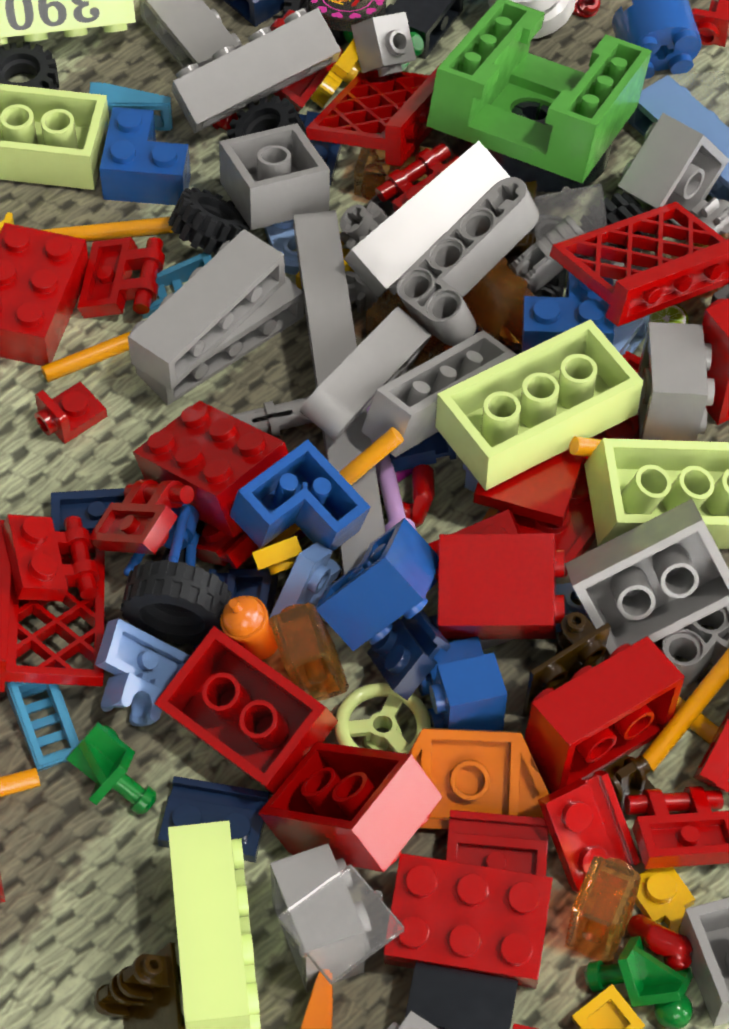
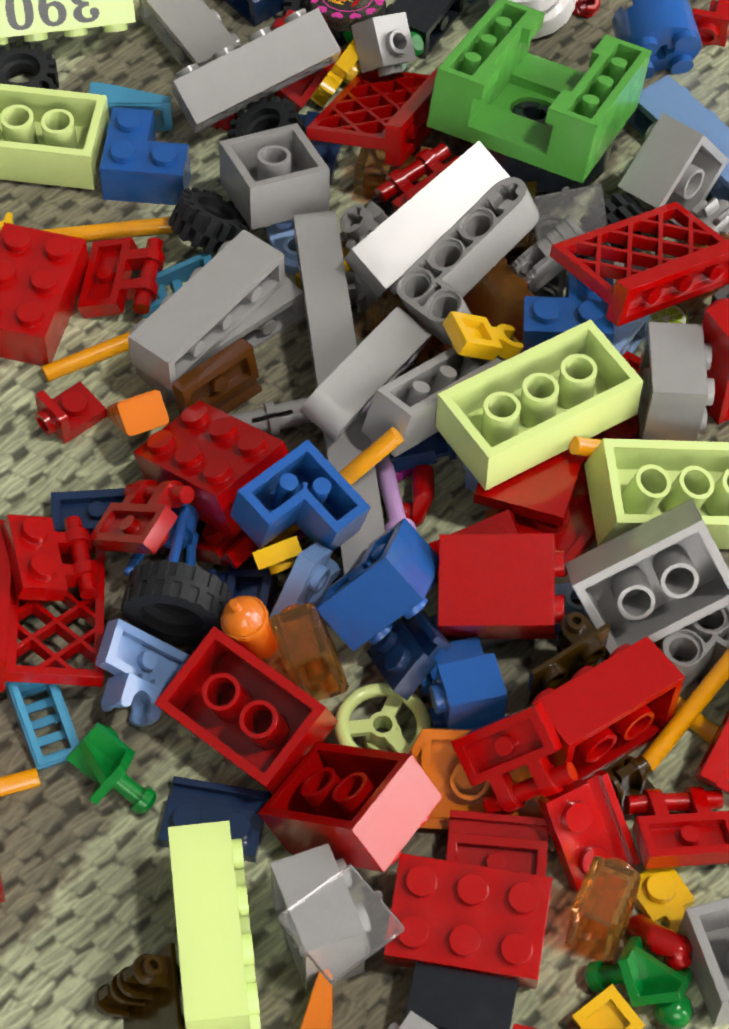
(139, 413): none -> orange slope
(222, 380): none -> reddish brown plate
(476, 338): none -> yellow plate
(510, 744): none -> red plate

